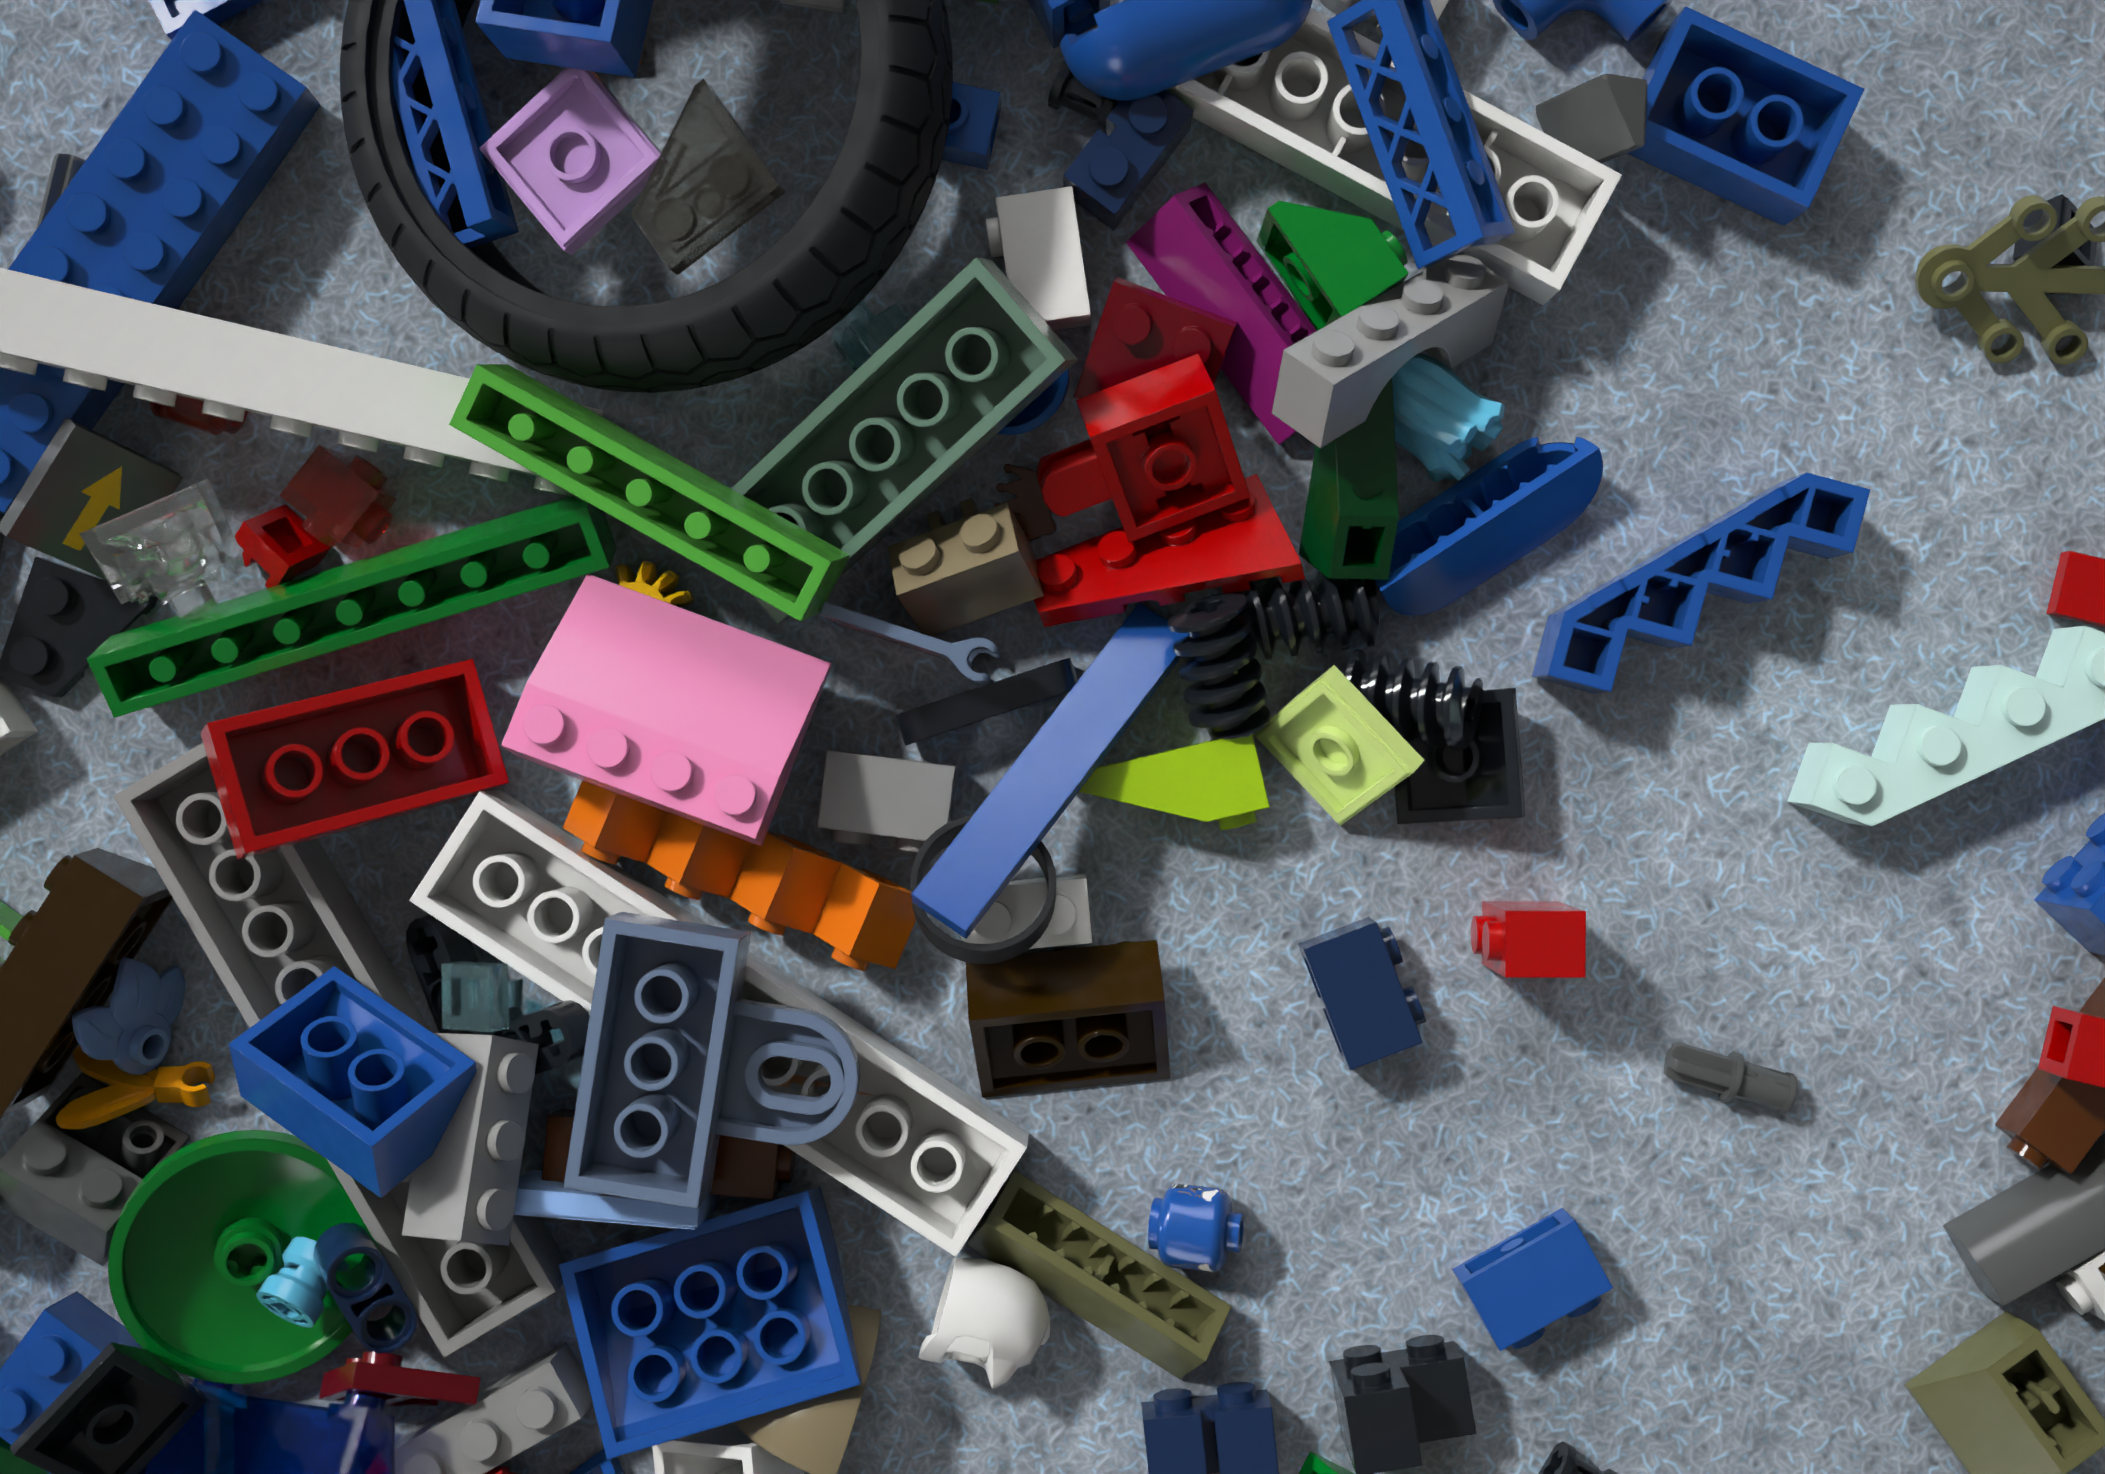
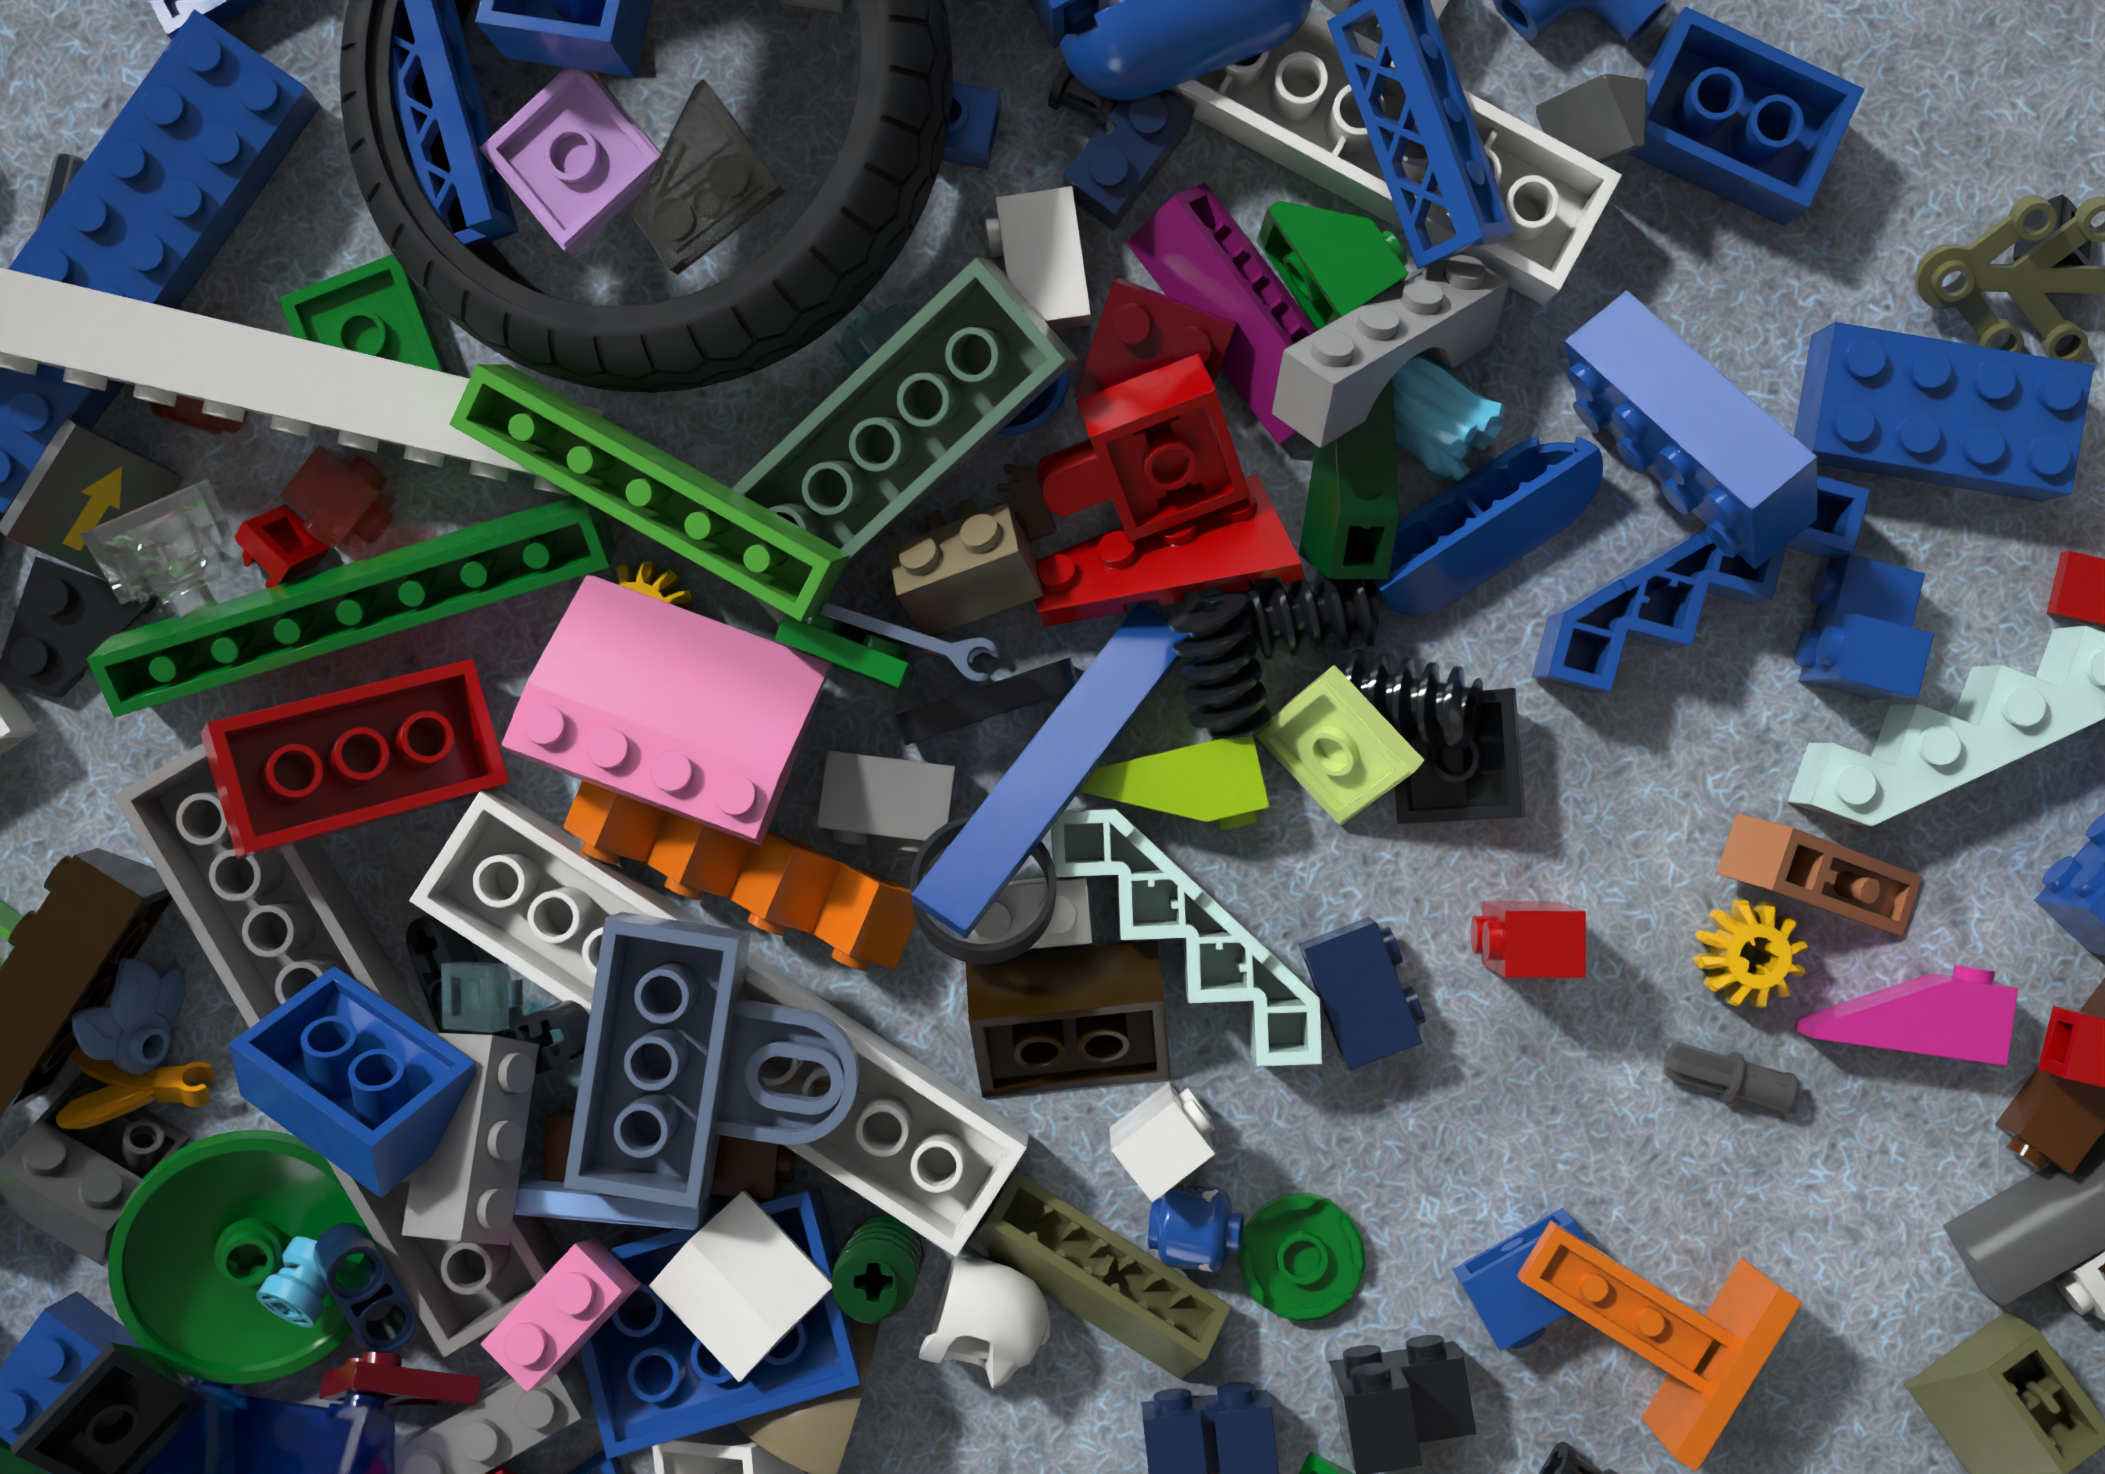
(366, 312): none -> green plate
(560, 1314): none -> bright pink brick
(741, 1285): none -> white slope
(826, 640): none -> green plate
(859, 1285): none -> dark green piece
(1163, 1139): none -> white brick
(1219, 953): none -> light aqua brick
(1300, 1233): none -> green tile
(1692, 431): none -> brick
(1706, 1355): none -> orange piece
(1738, 975): none -> yellow gear
(1819, 873): none -> nougat slope
(1865, 631): none -> blue brick
(1930, 1015): none -> dark pink slope
(1943, 412): none -> blue brick

